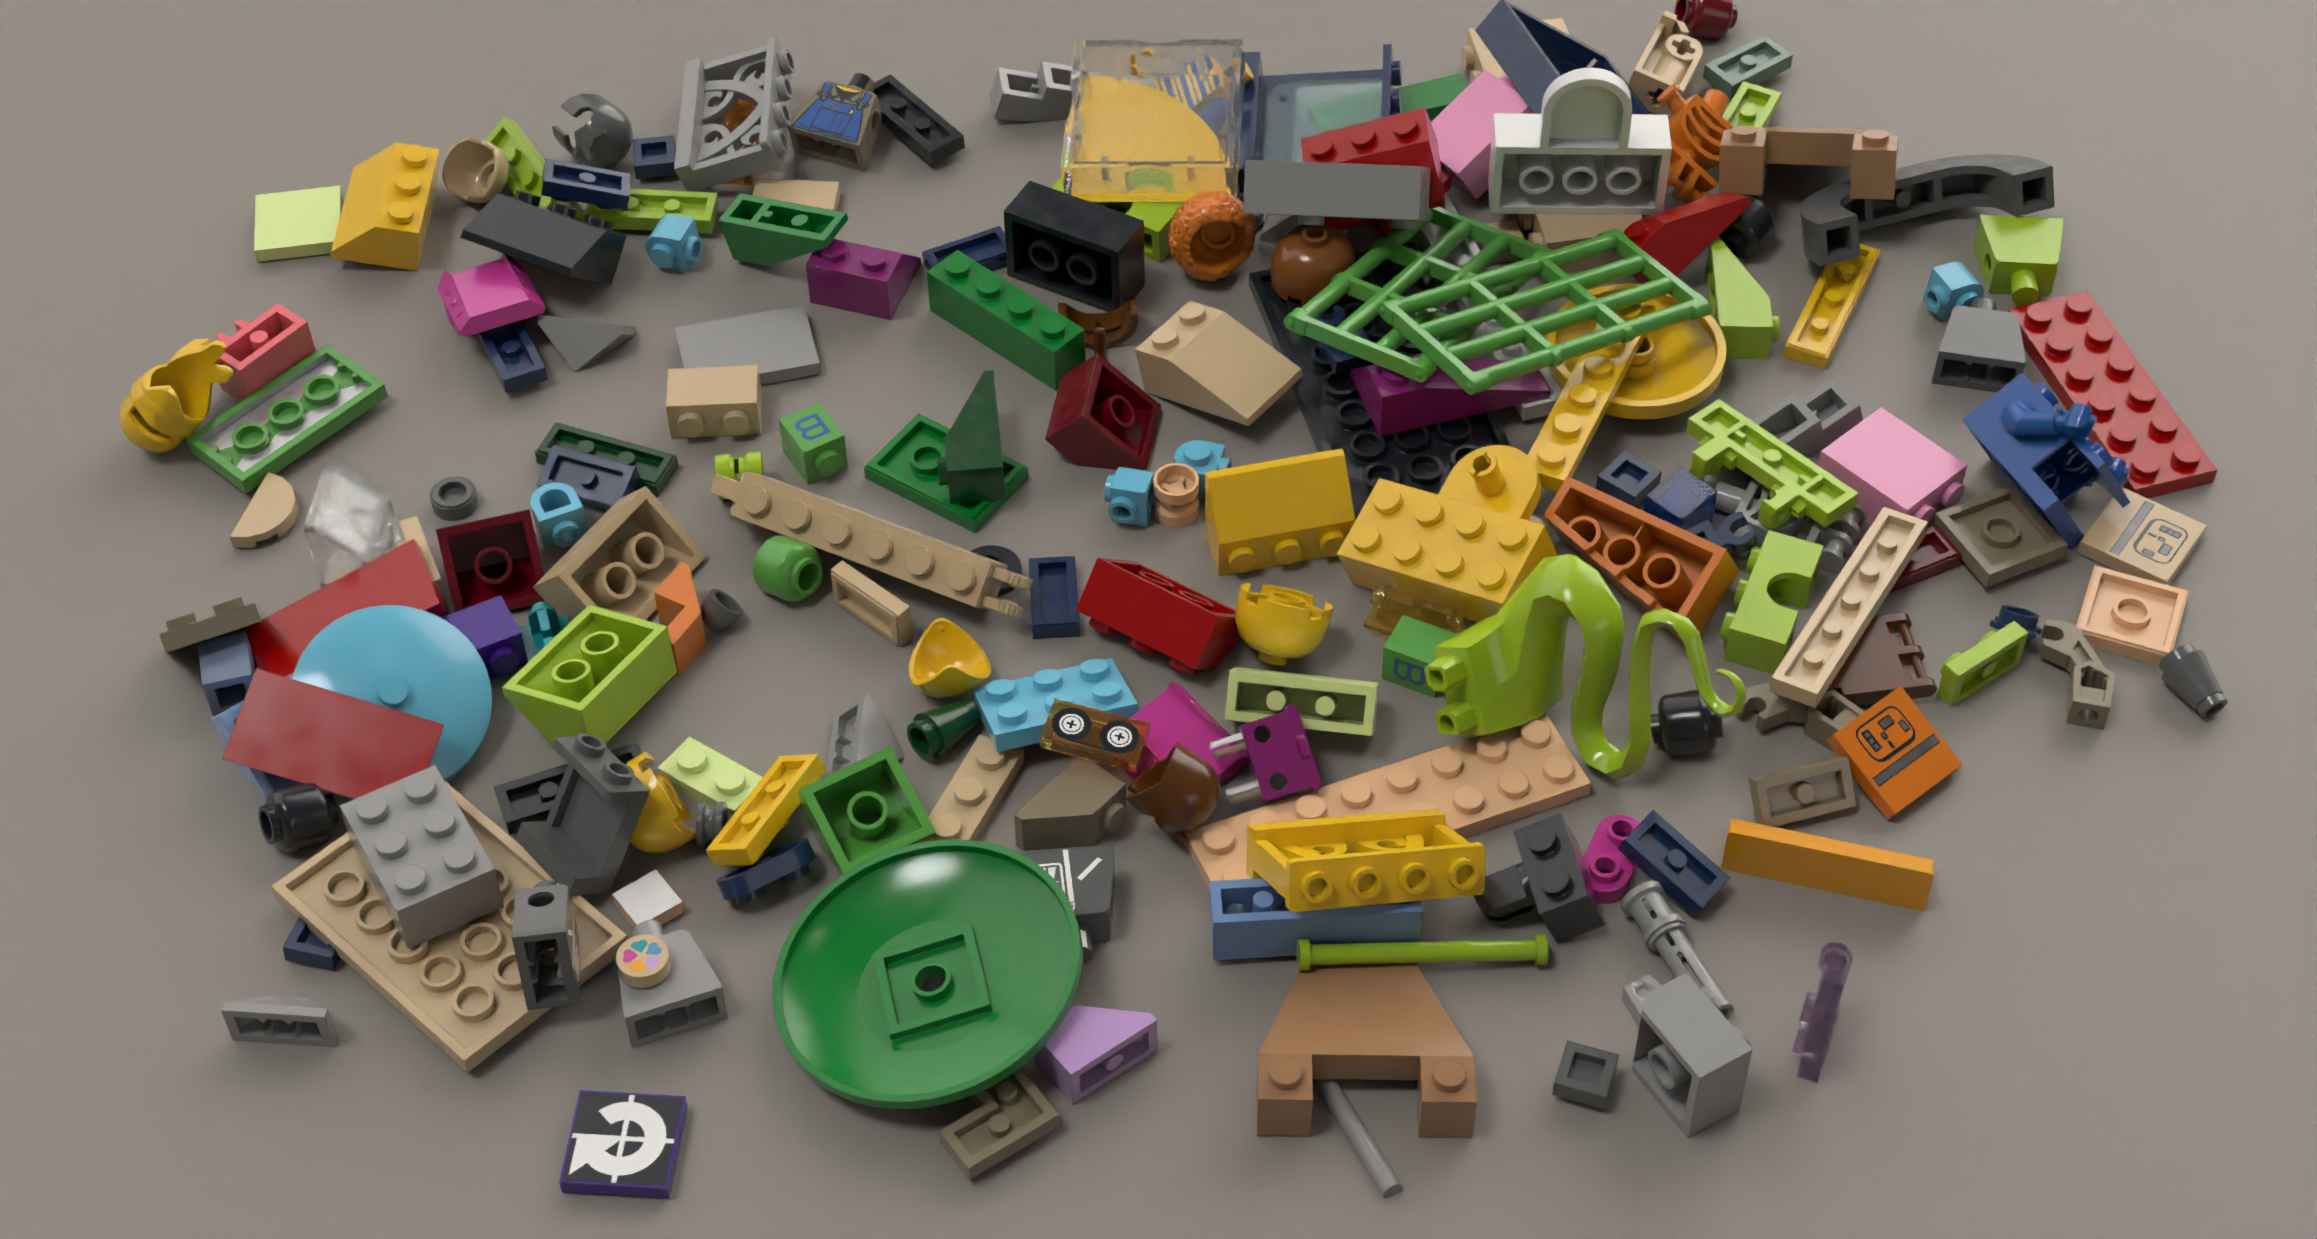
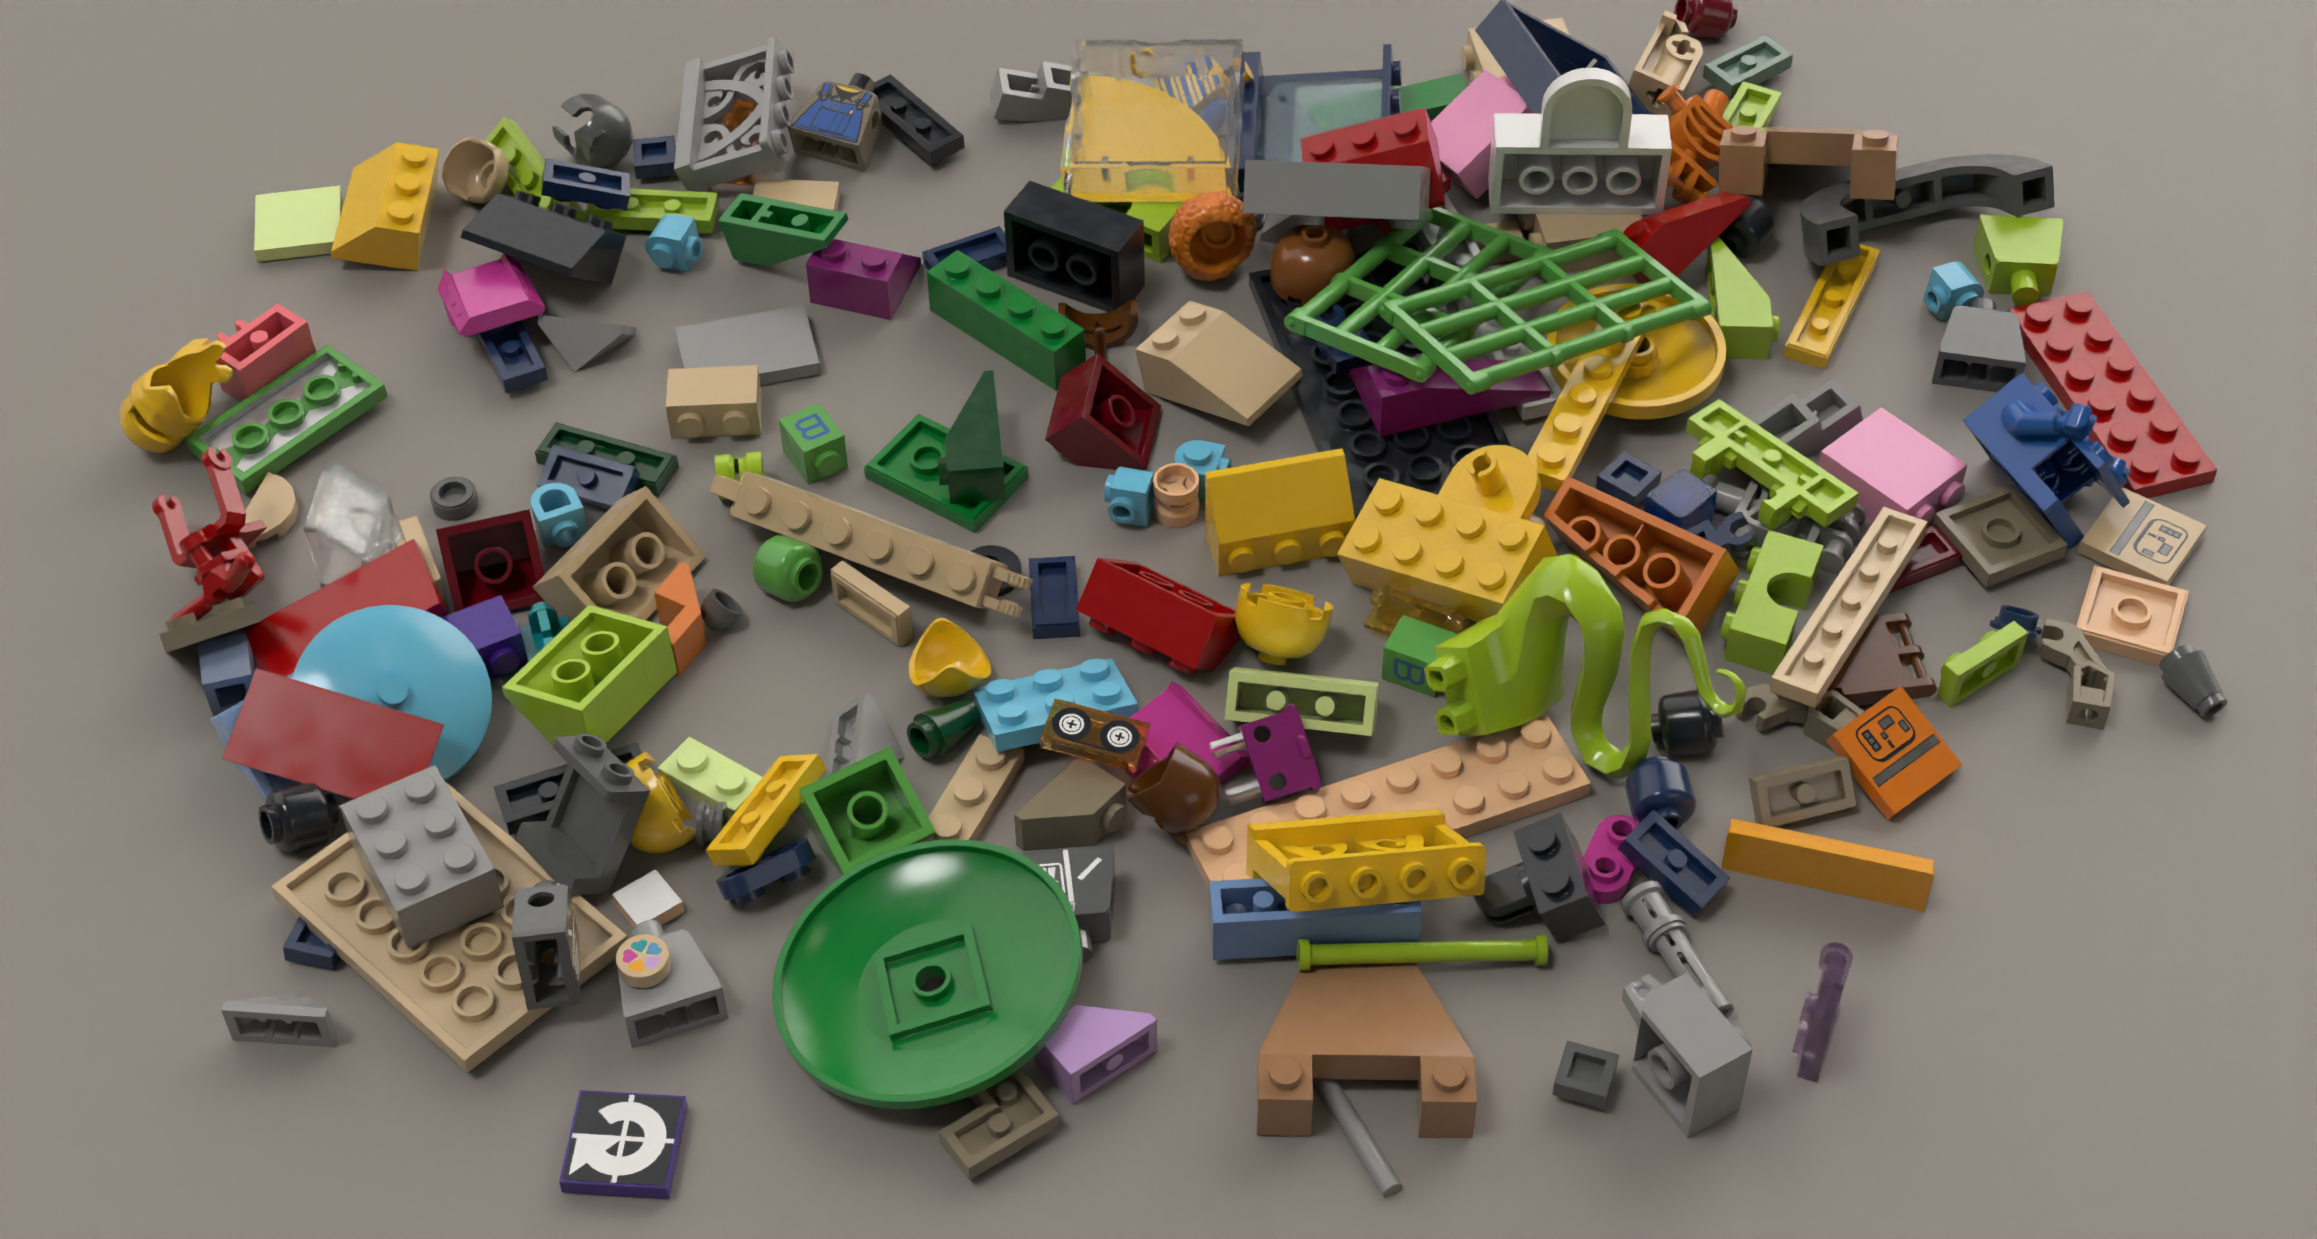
(218, 549): none -> red piece
(1661, 787): none -> dark blue head

